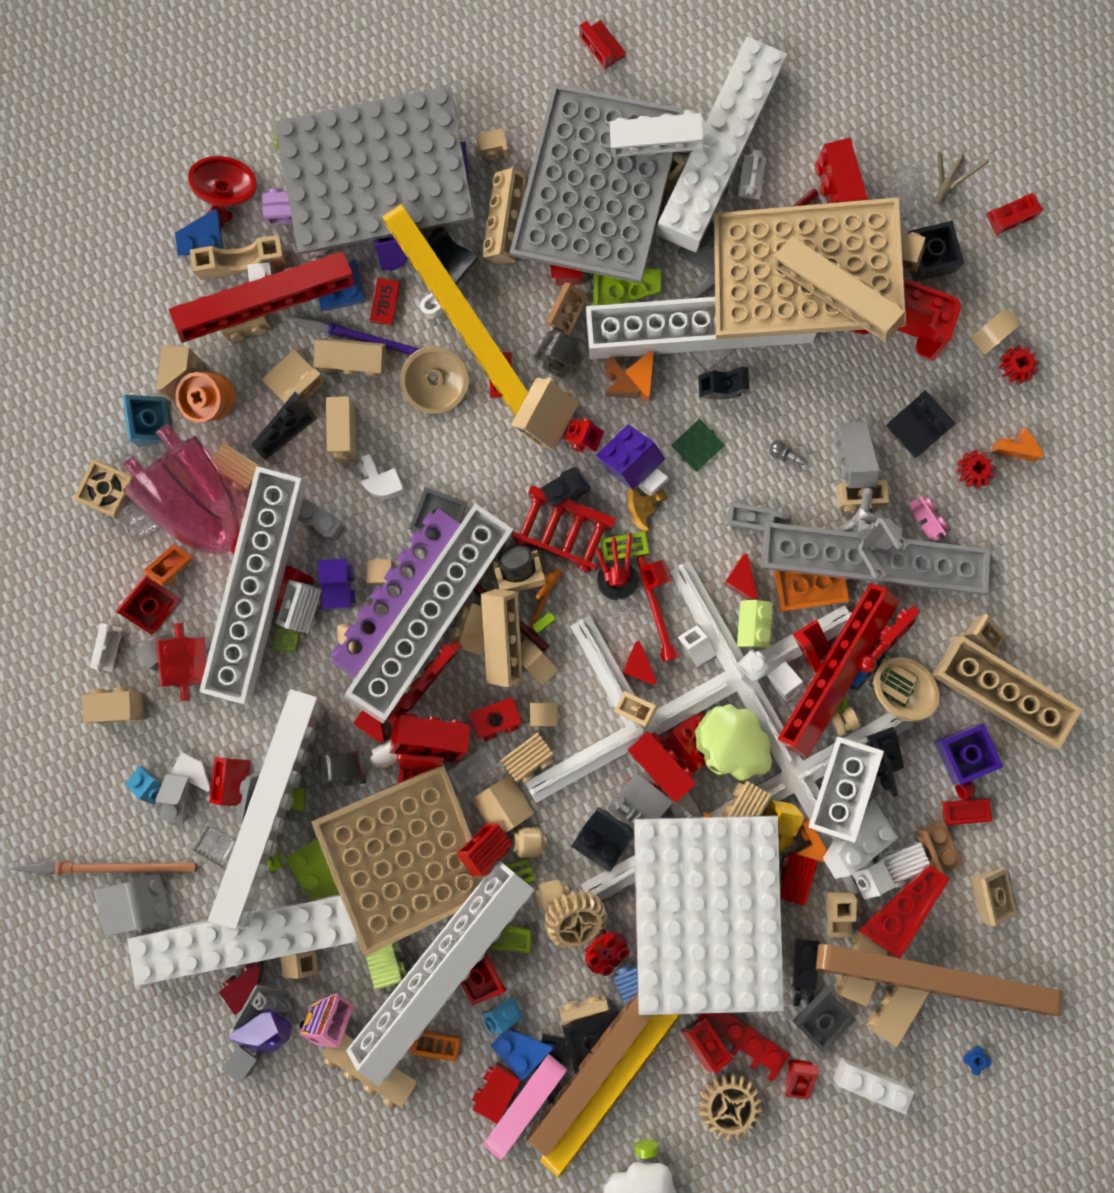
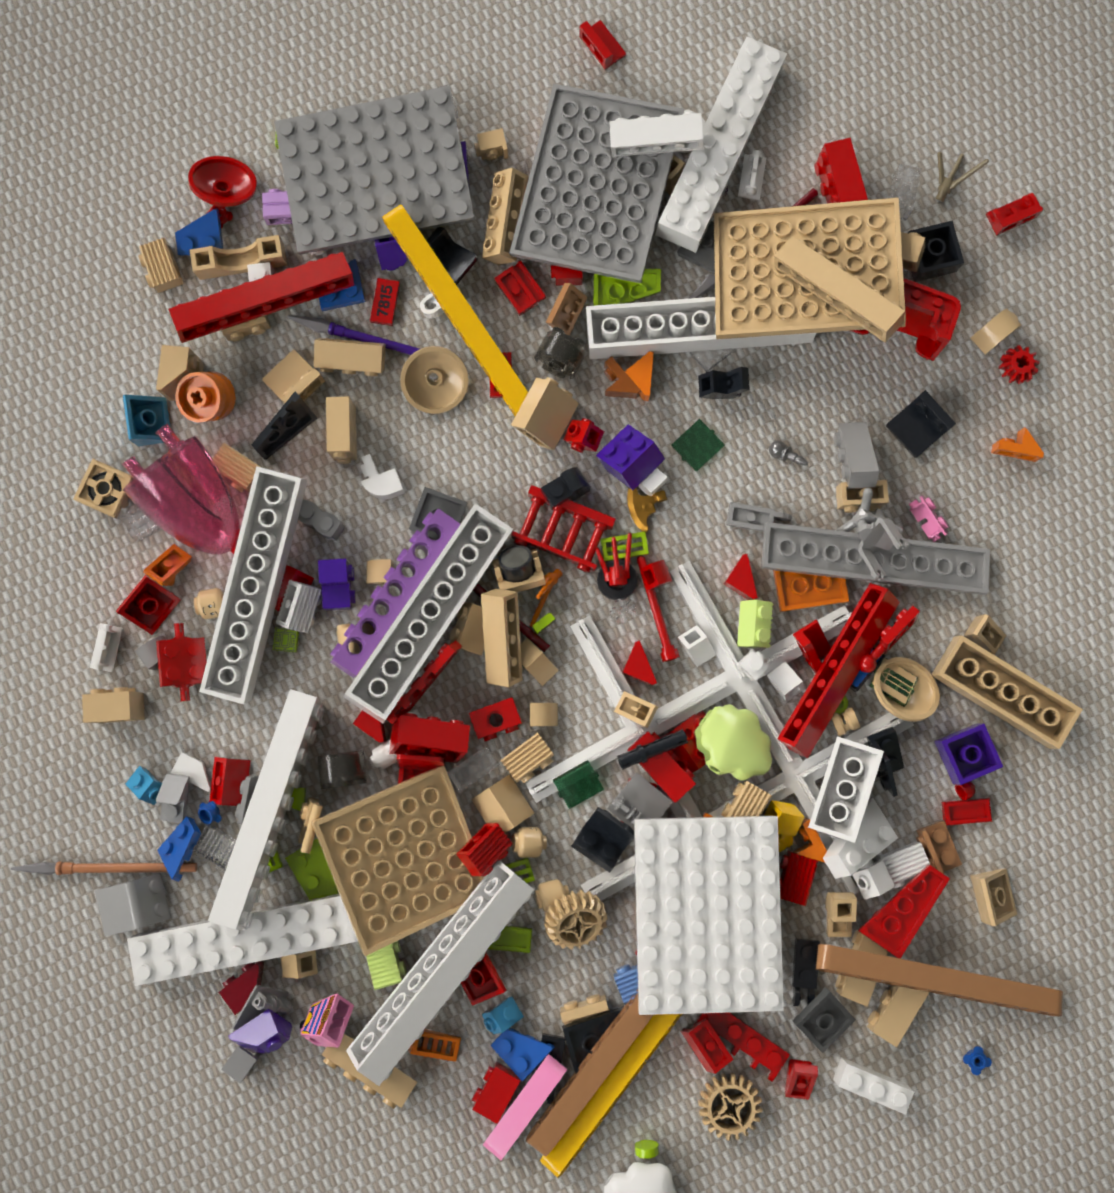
(160, 264): none -> tan brick
(179, 847): none -> blue wing
(208, 603): none -> tan head
(209, 813): none -> blue plate
(309, 812): none -> tan plate
(520, 288): none -> red plate
(578, 784): none -> clear green piece
(606, 953): red plate -> none
(655, 748): none -> black pin
(981, 463): red gear -> none

